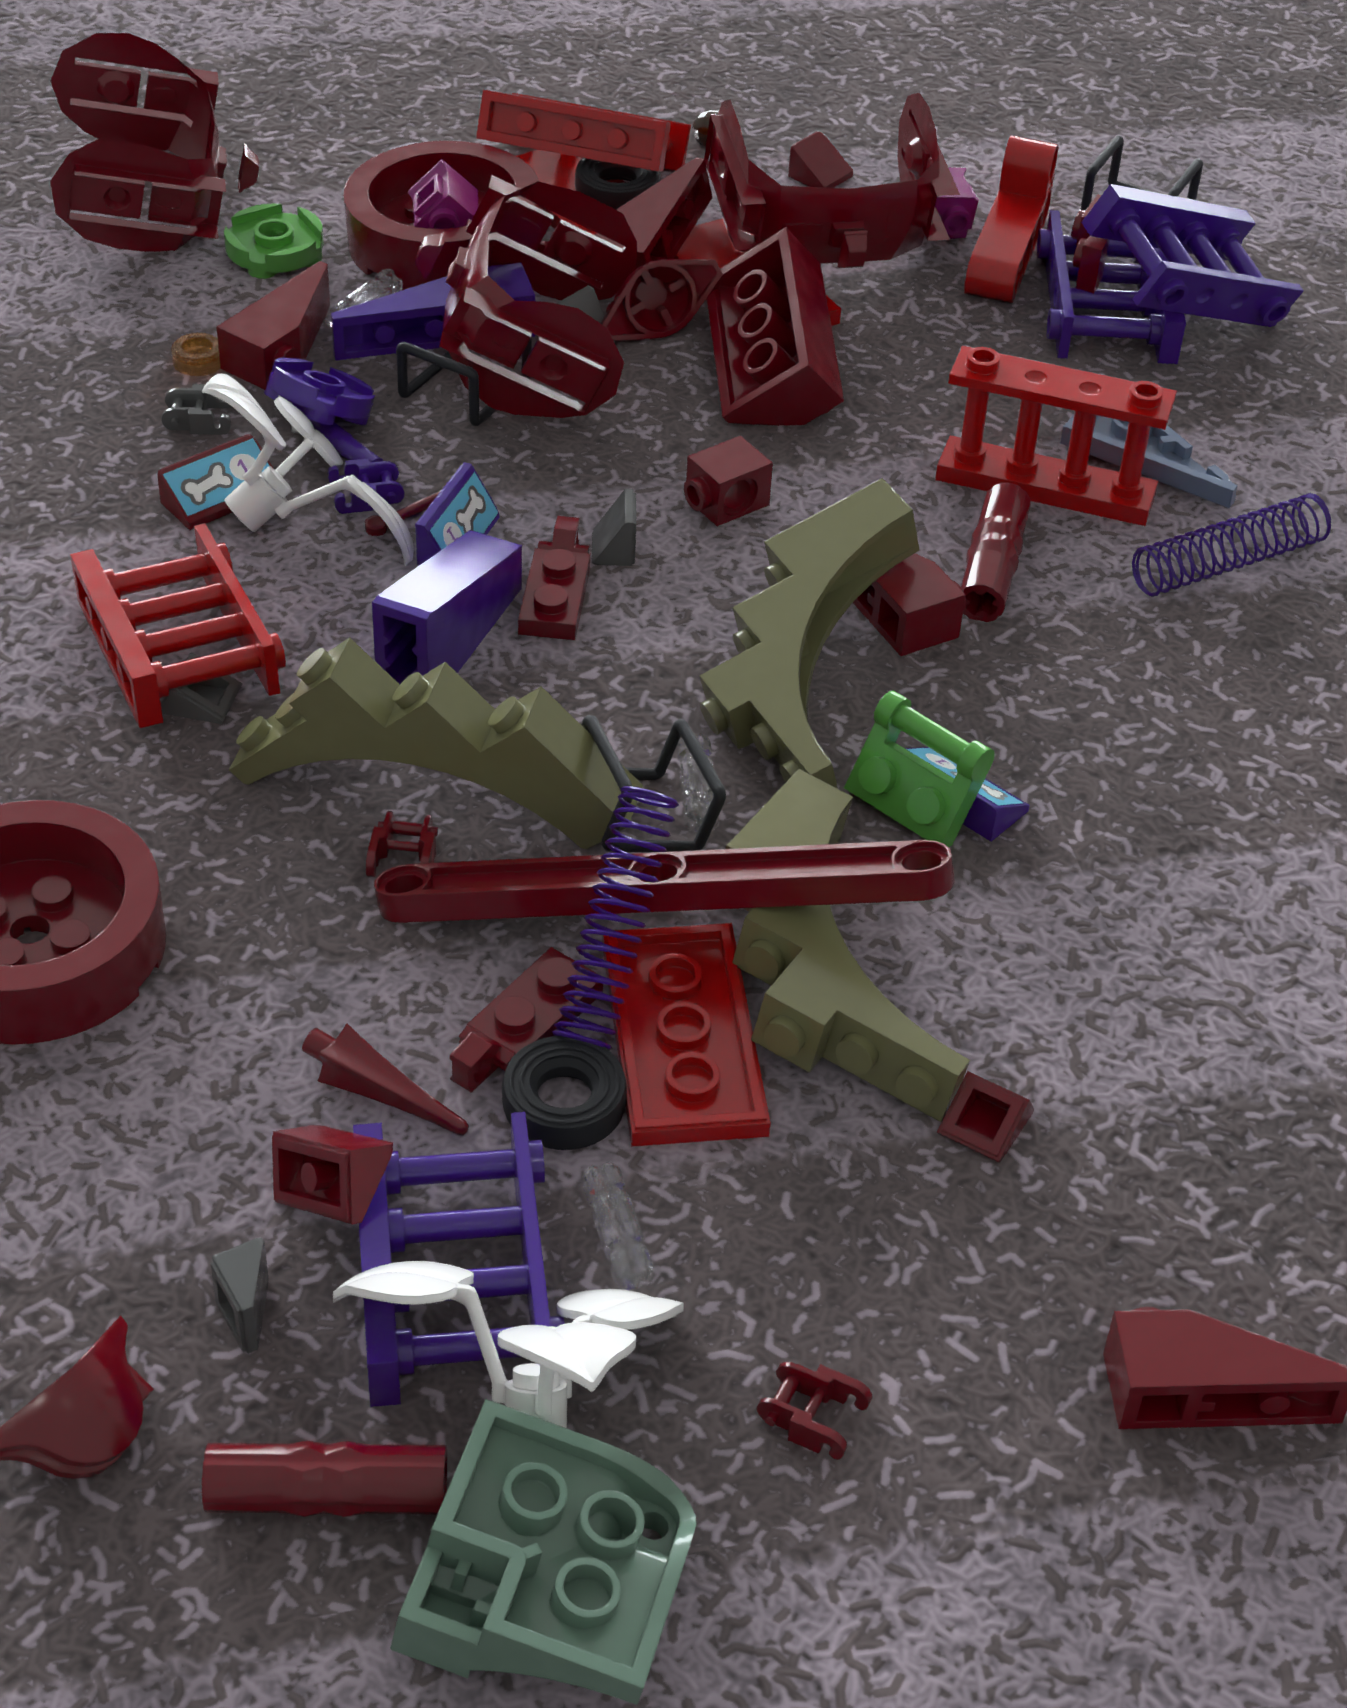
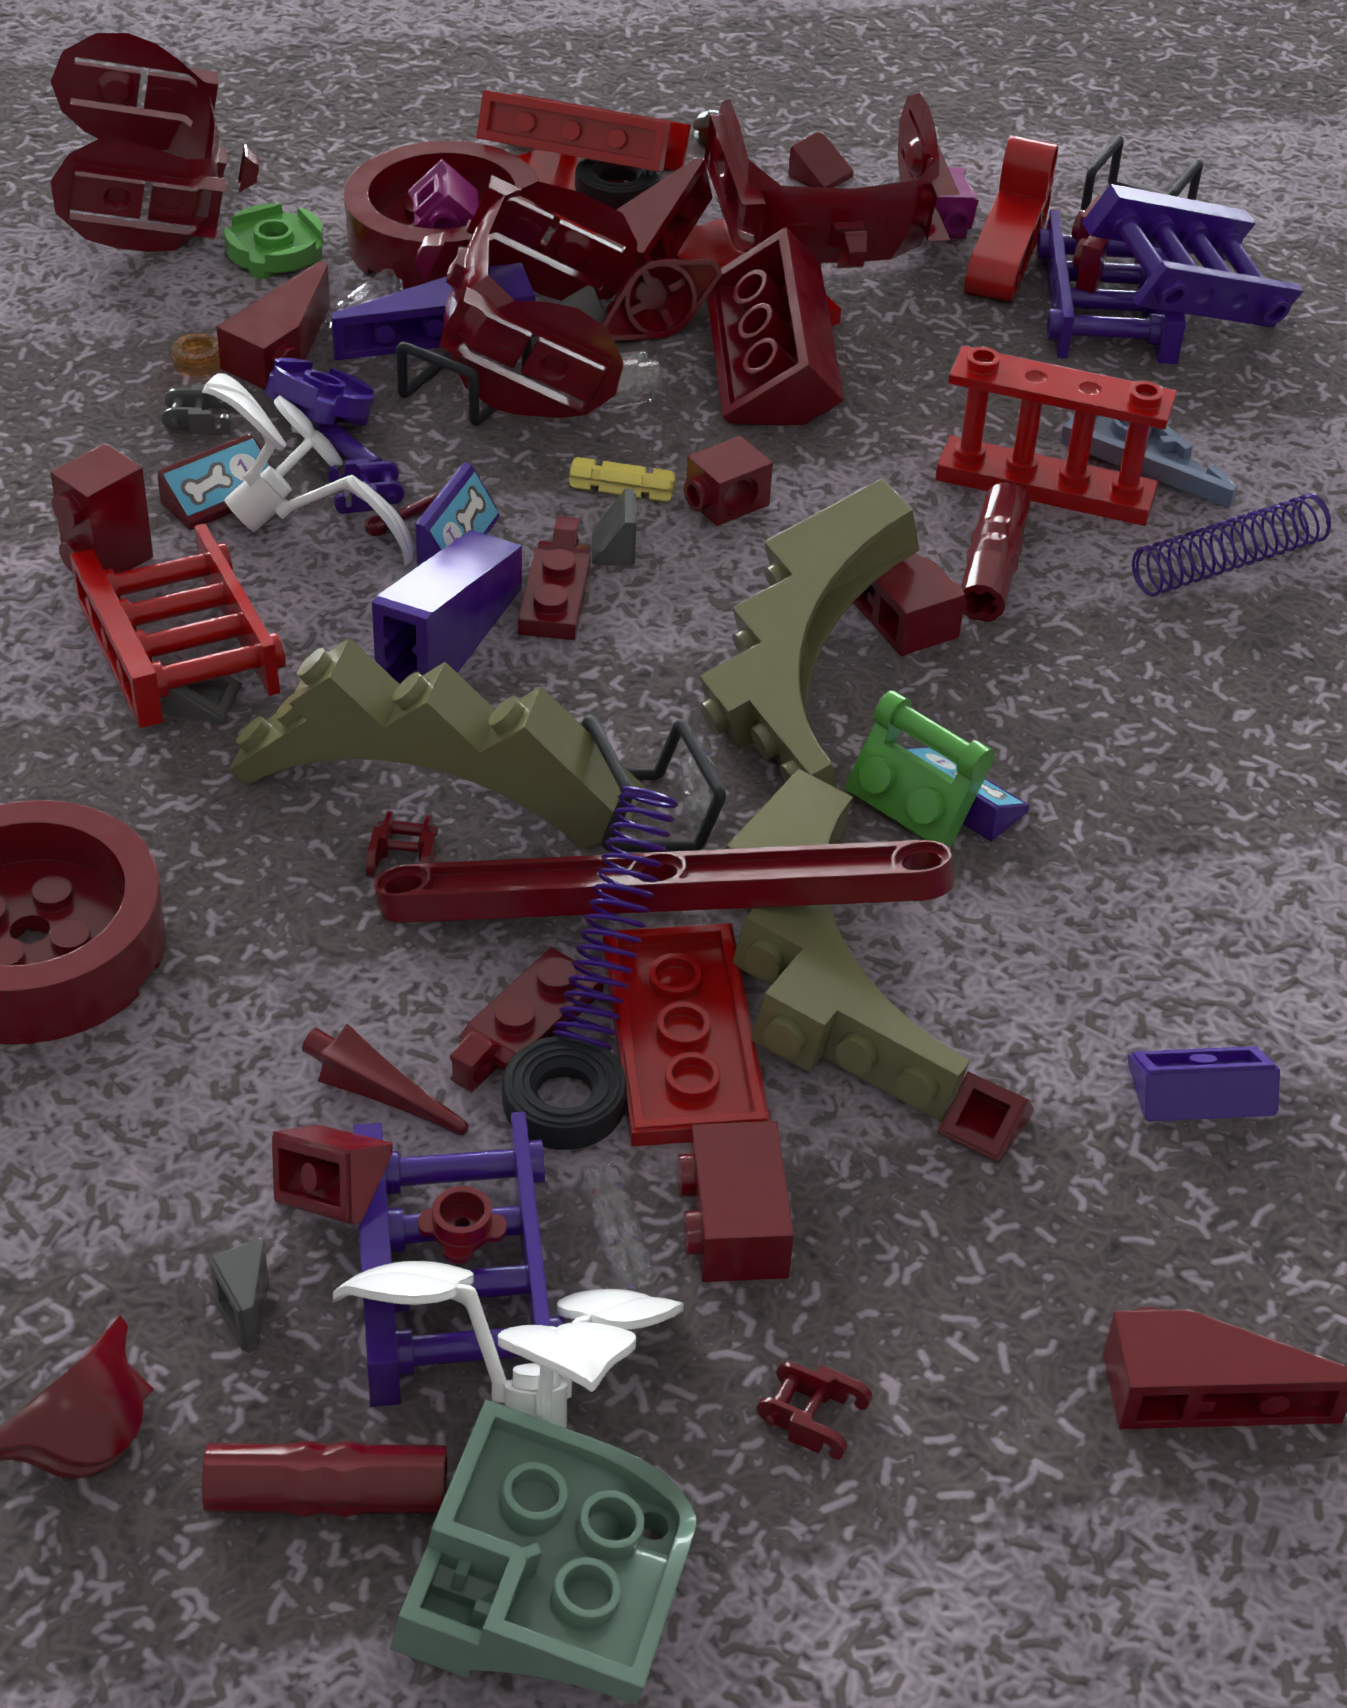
(102, 509): none -> dark red brick
(462, 1207): none -> dark red plate
(615, 477): none -> light yellow axle
(637, 382): none -> clear brick
(739, 1202): none -> dark red brick
(1205, 1083): none -> dark purple slope

